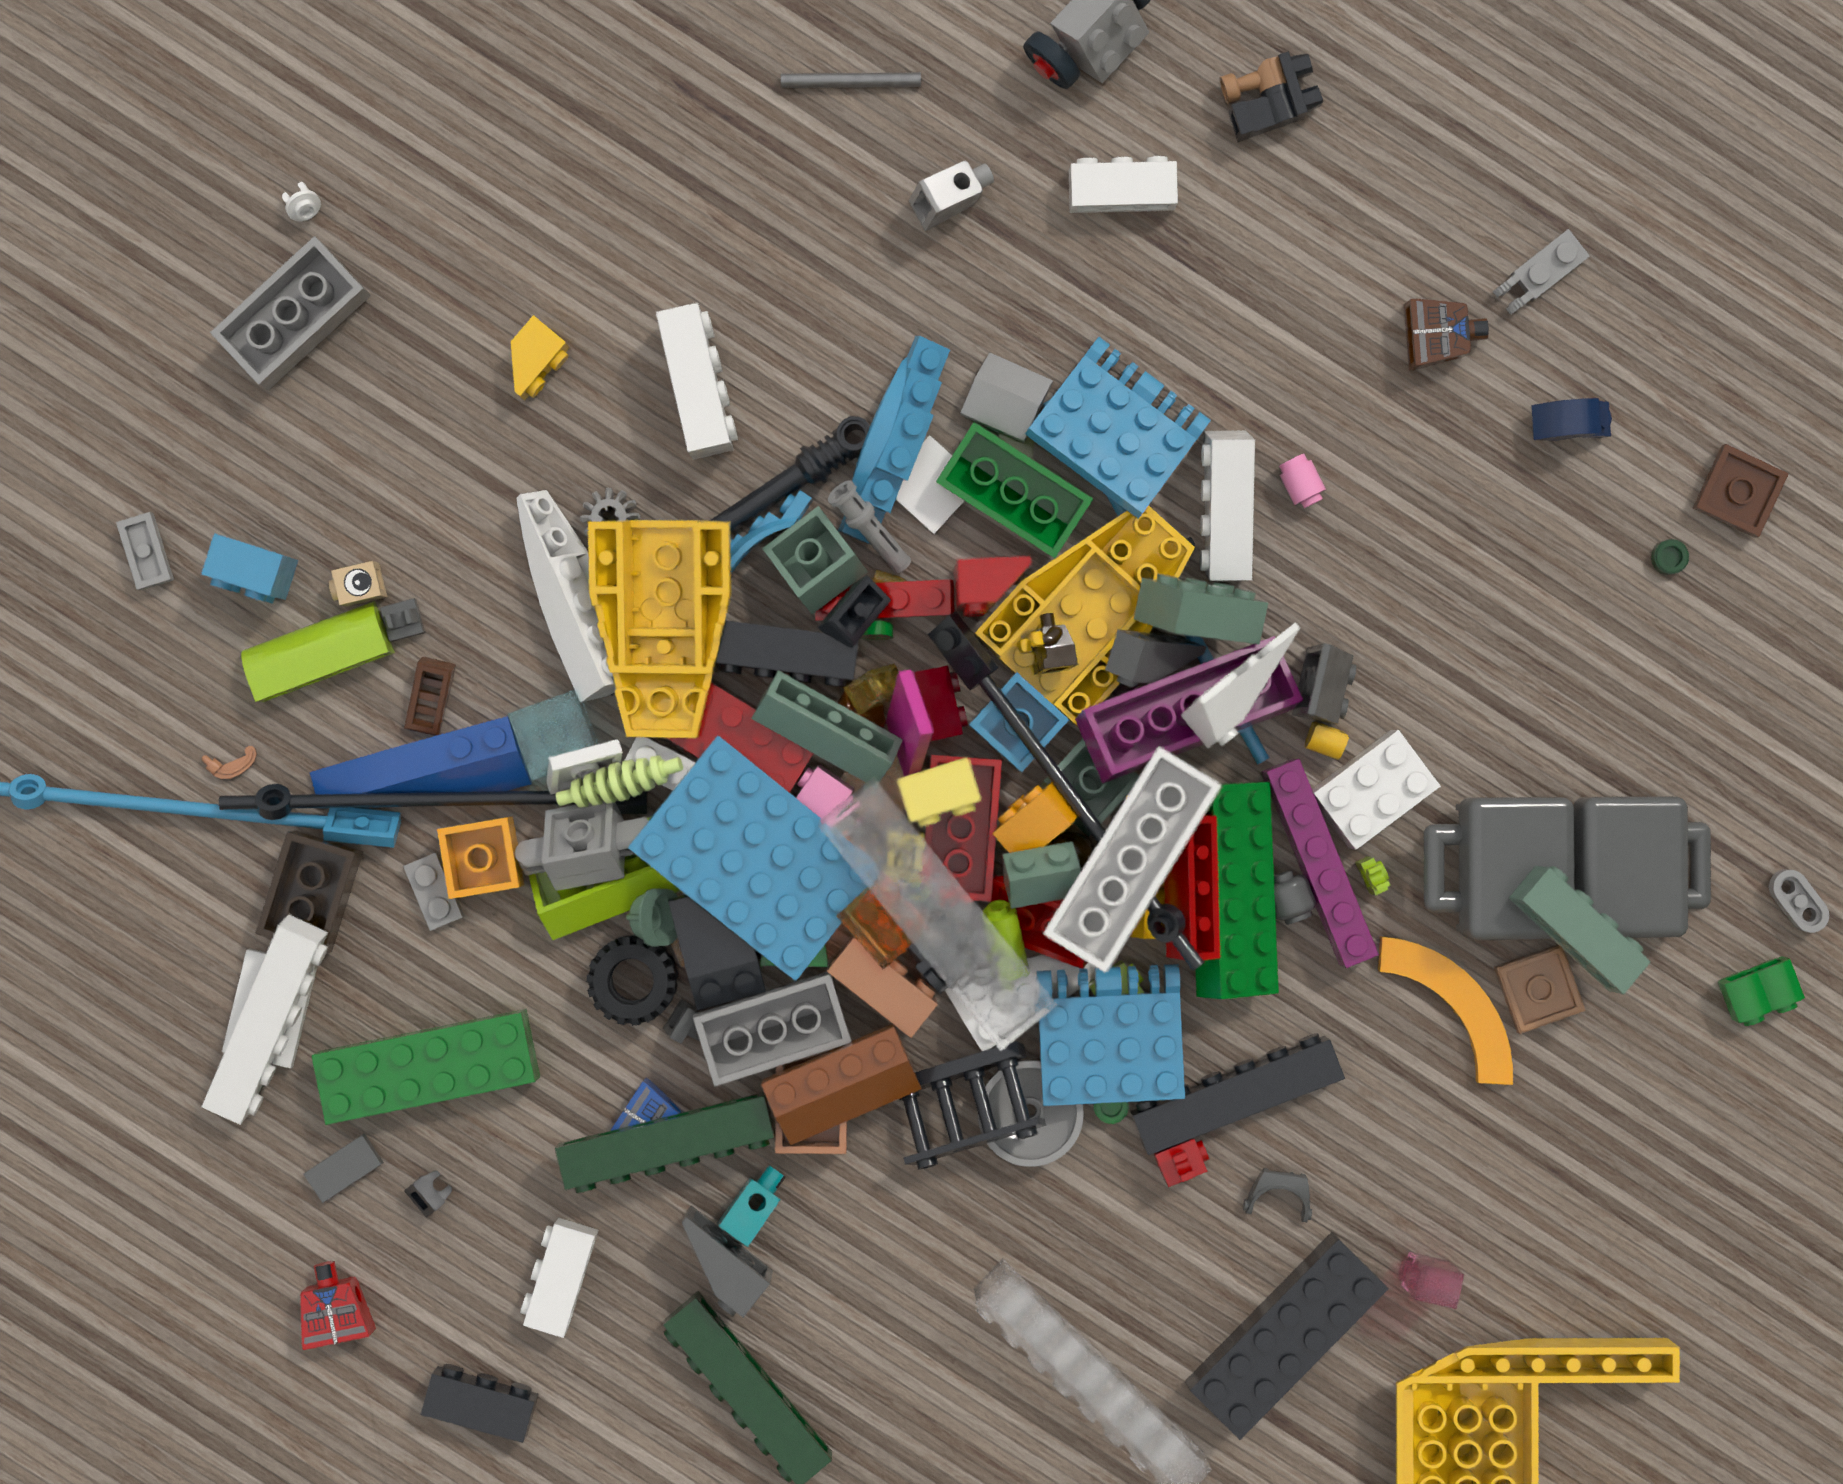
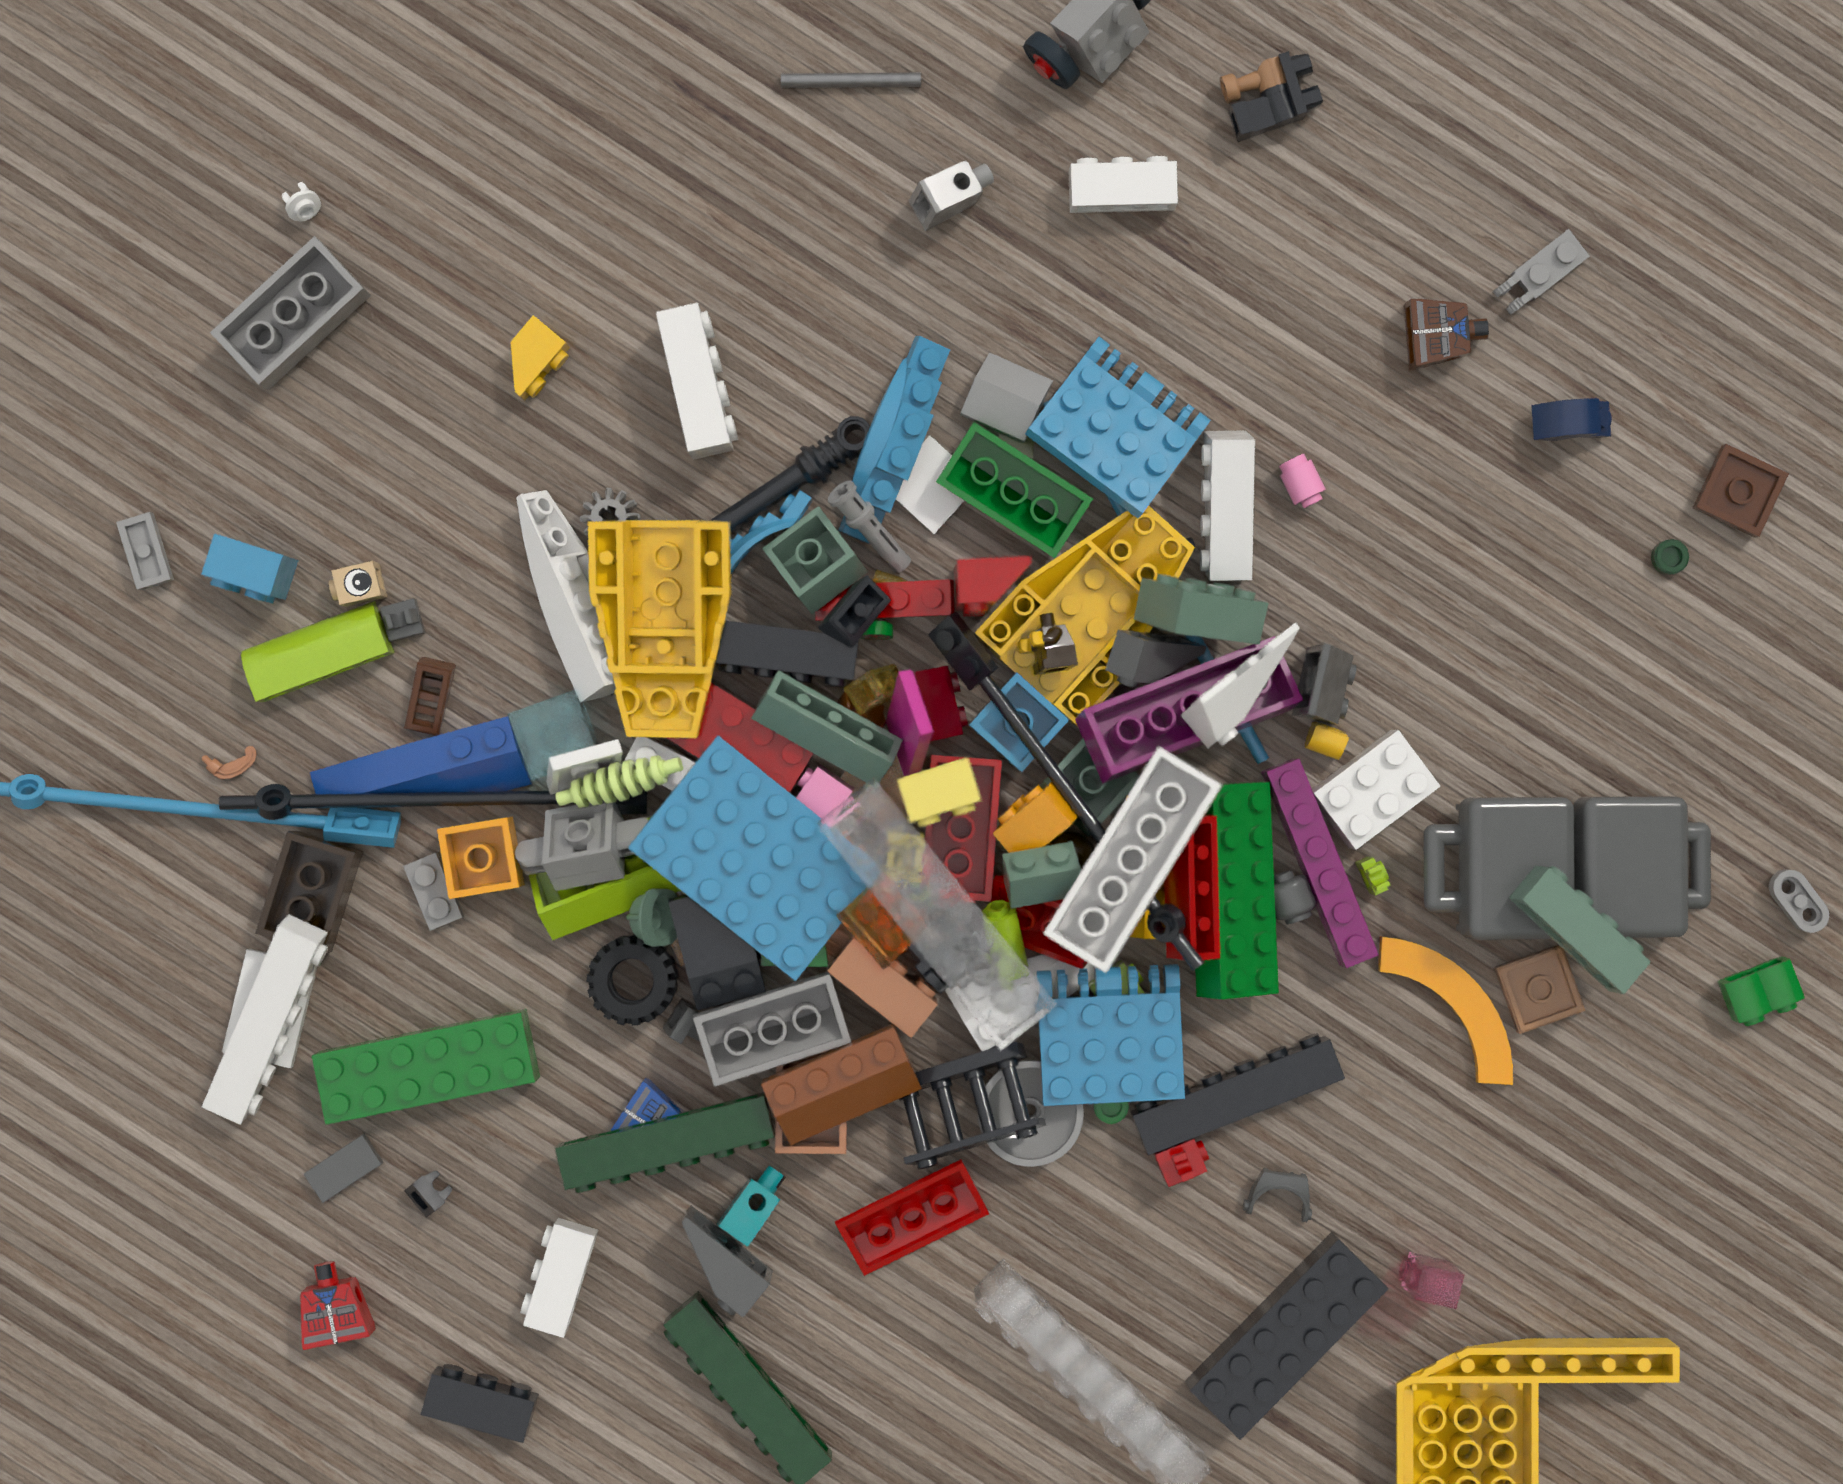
(912, 1217): none -> red slope

